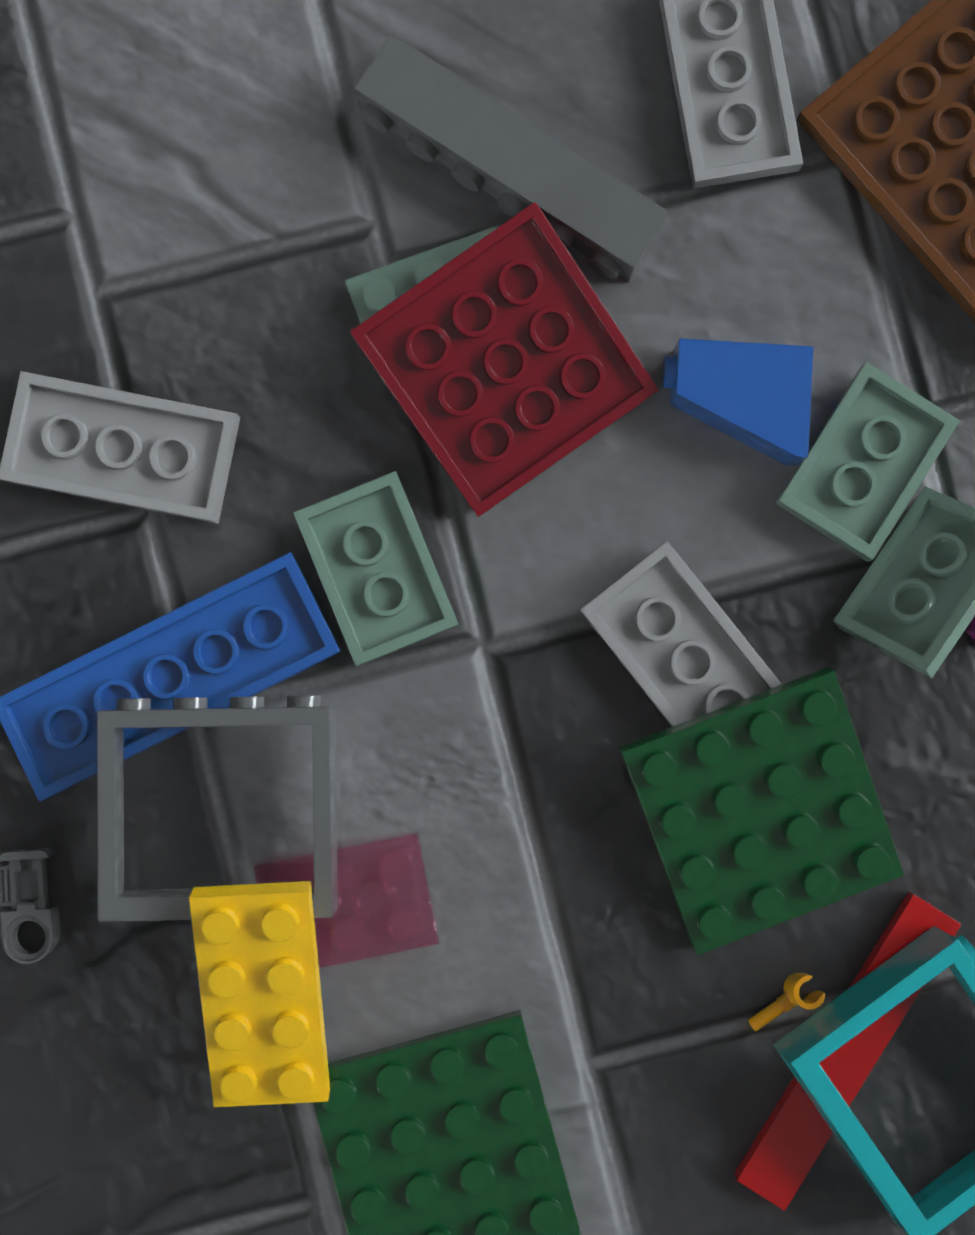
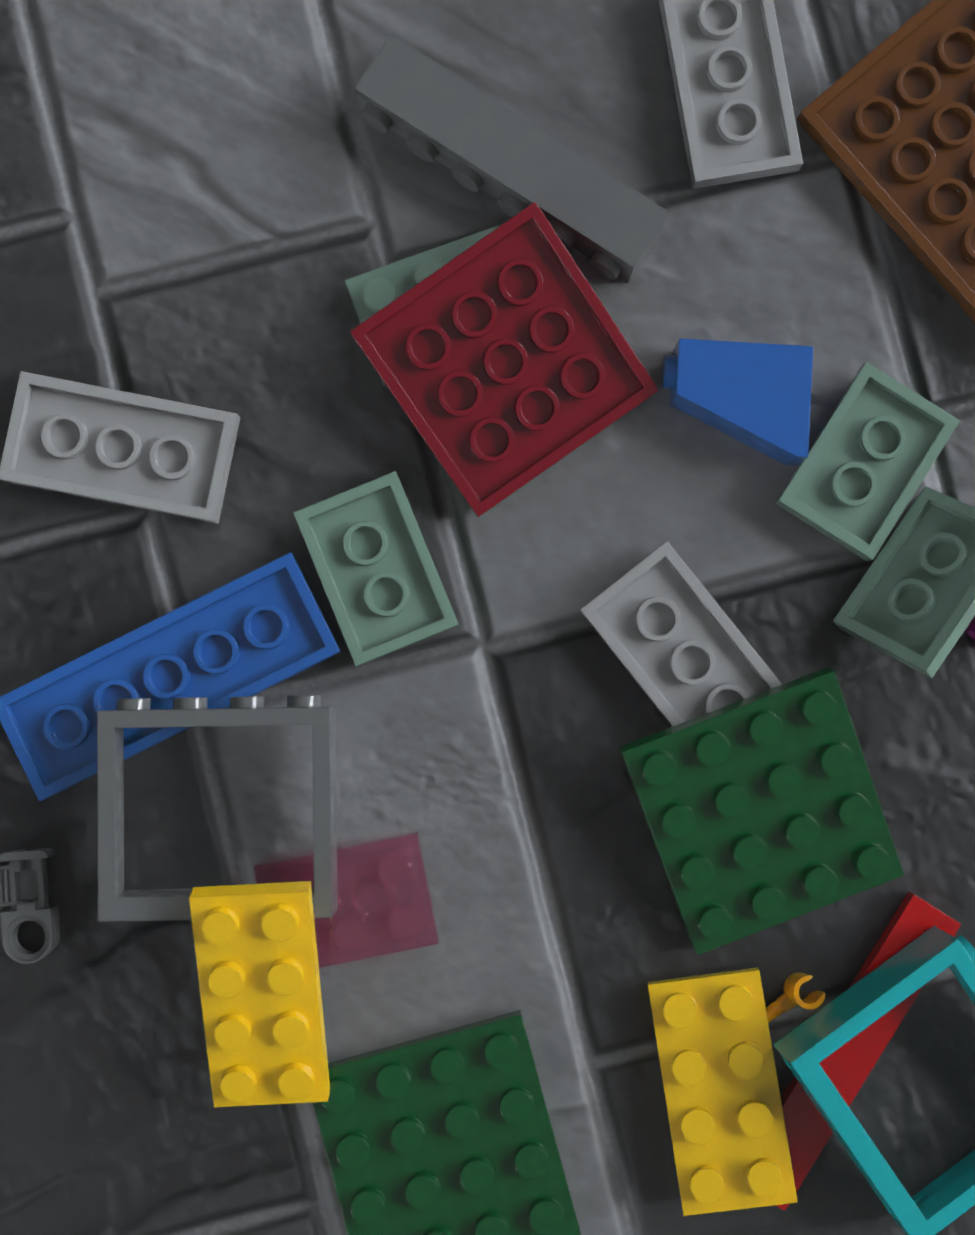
(722, 1092): none -> yellow plate

